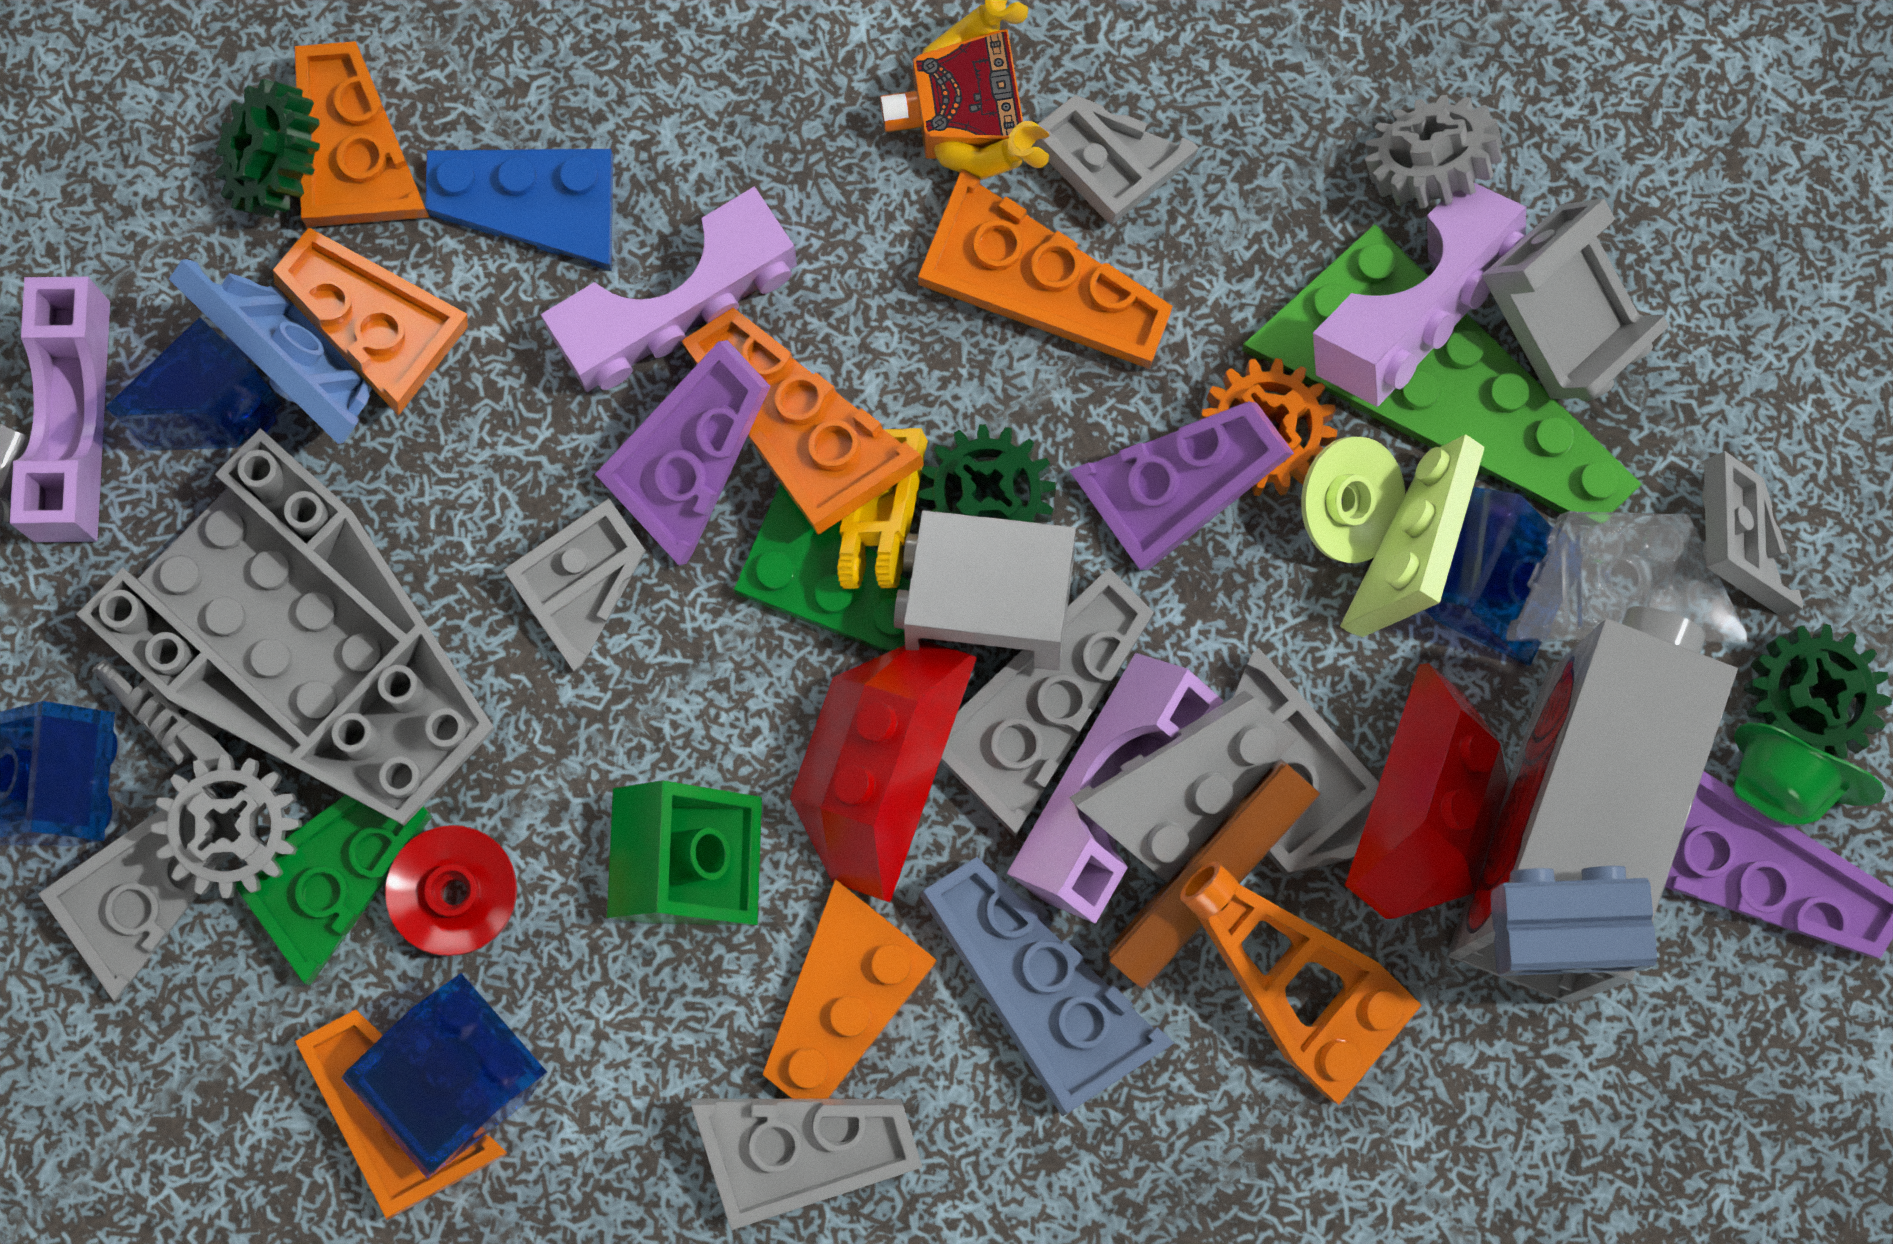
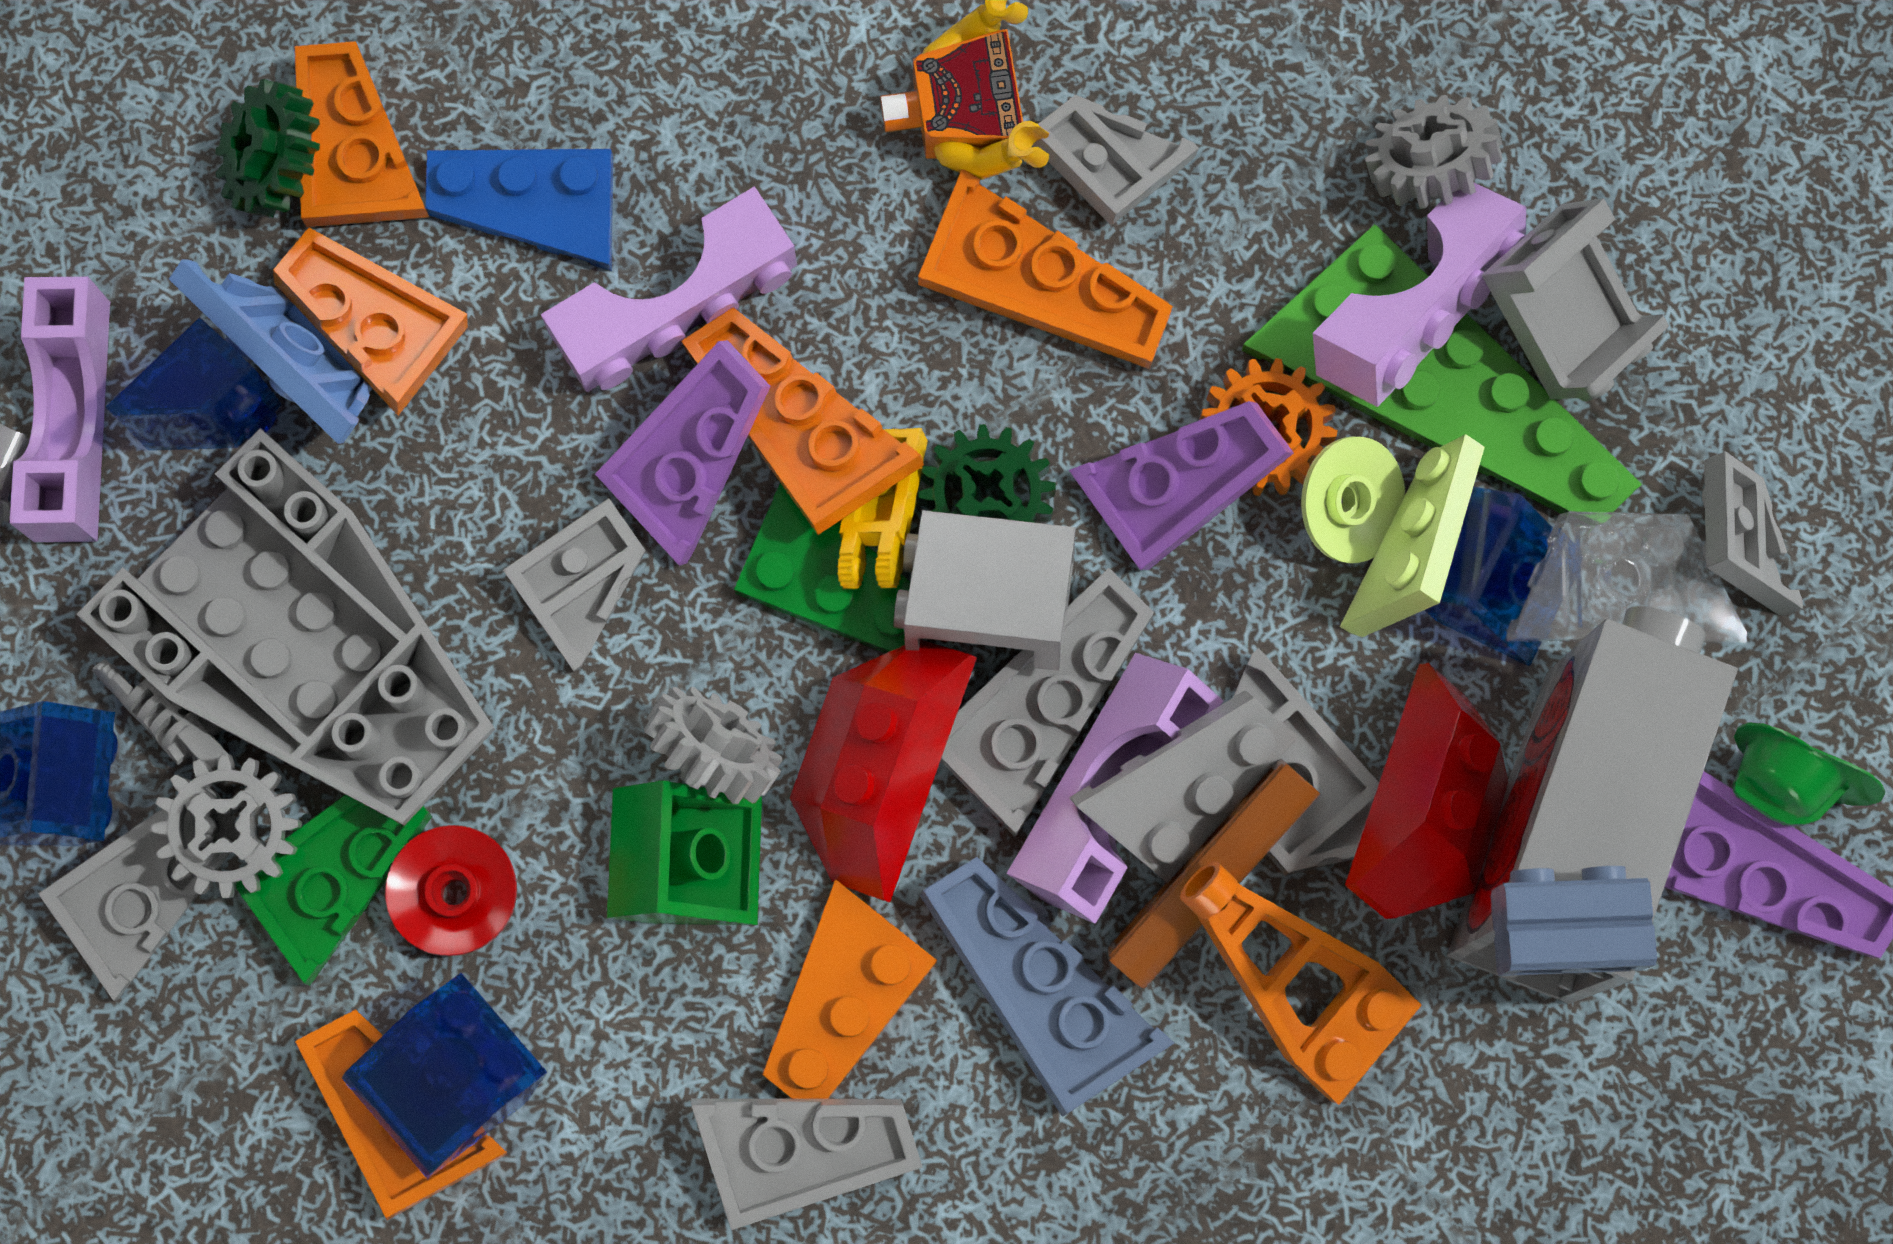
(713, 745): none -> light grey gear
(1813, 669): dark green gear -> none

